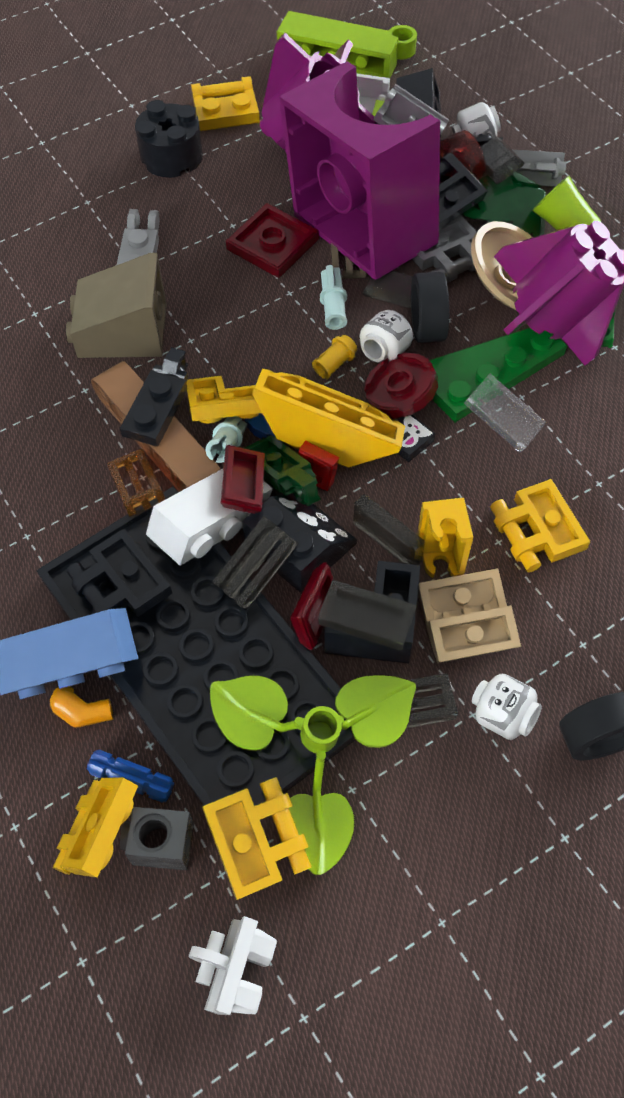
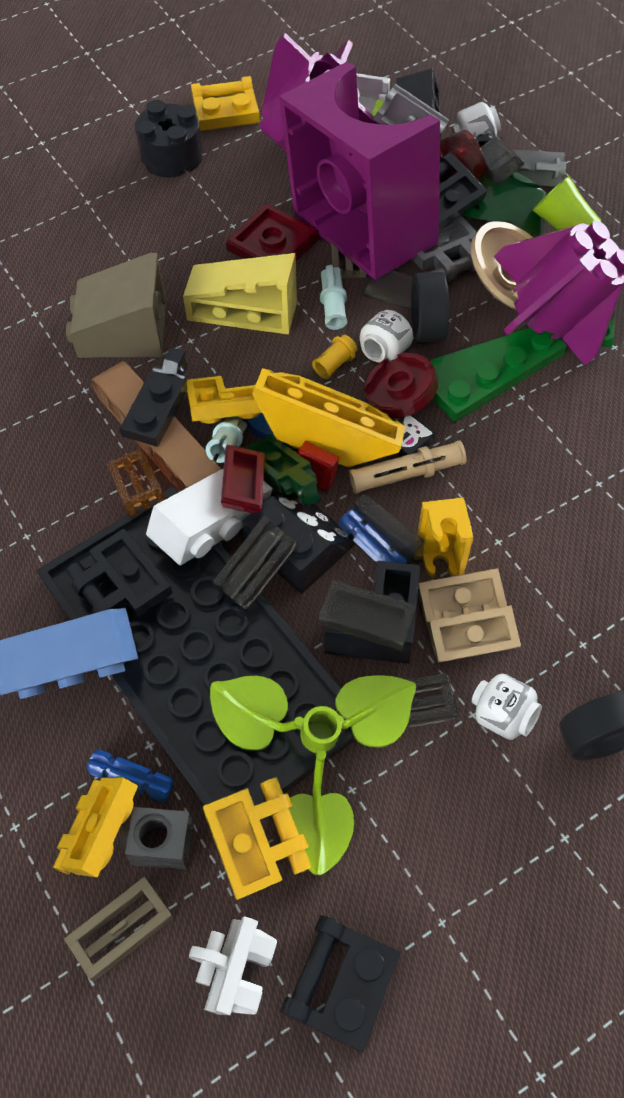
(78, 712): light orange arm -> none
(84, 957): none -> dark tan tile
(139, 241): light grey hinge -> none
(244, 293): none -> light yellow wedge
(309, 606): dark red tile -> none
(356, 991): none -> black plate
(369, 538): none -> blue axle
(373, 49): lime hinge -> none
(450, 455): none -> tan pin
(505, 413): clear tile -> none
(550, 520): yellow plate -> none

